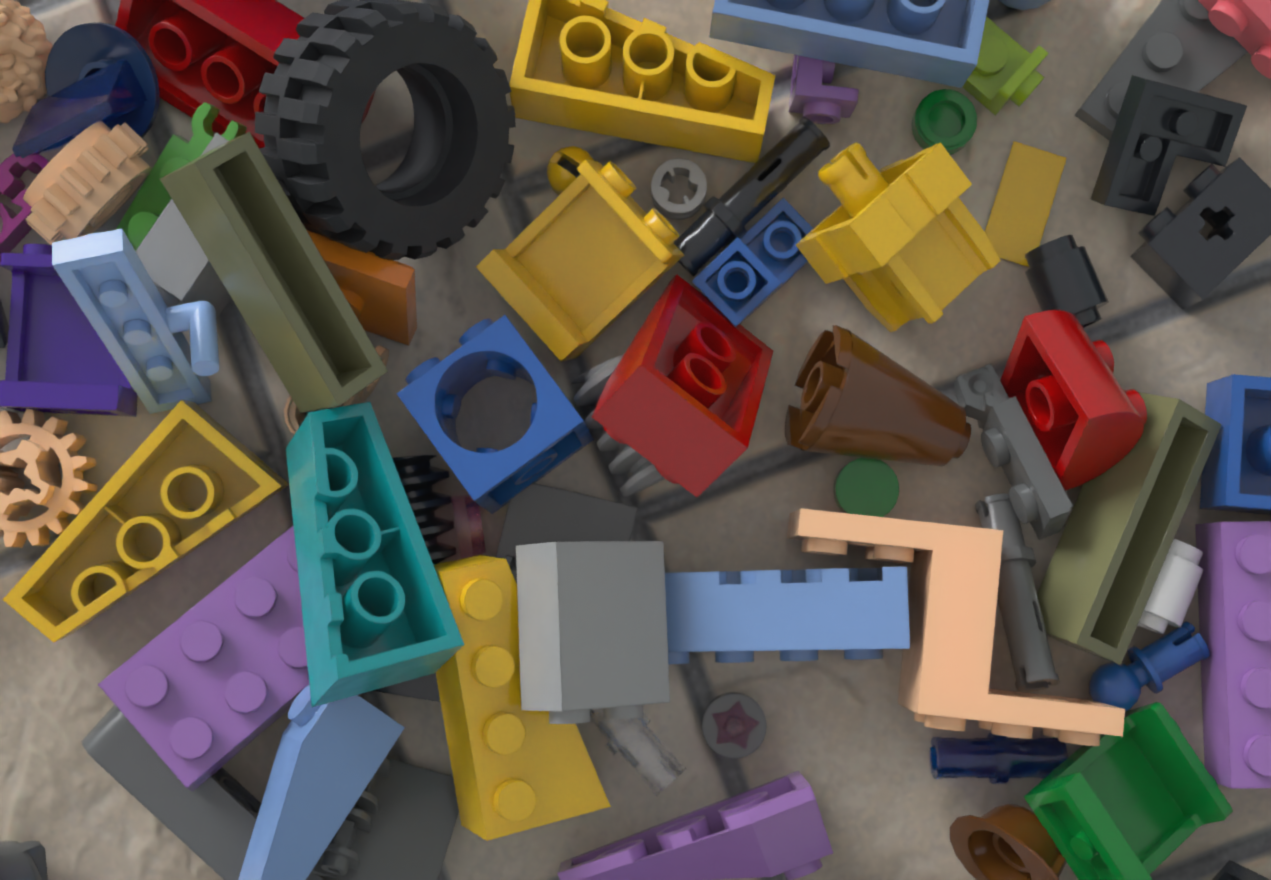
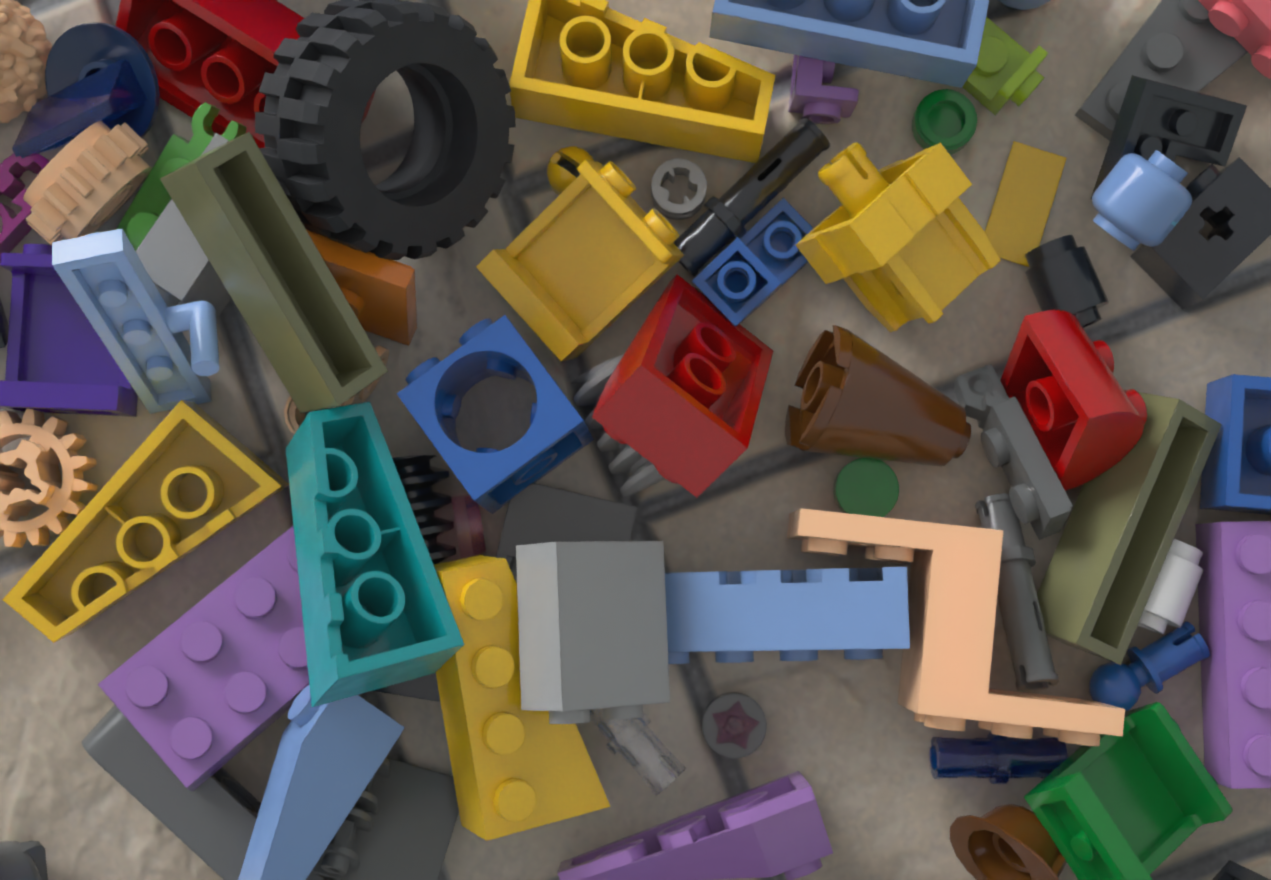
(1141, 199): none -> medium blue head

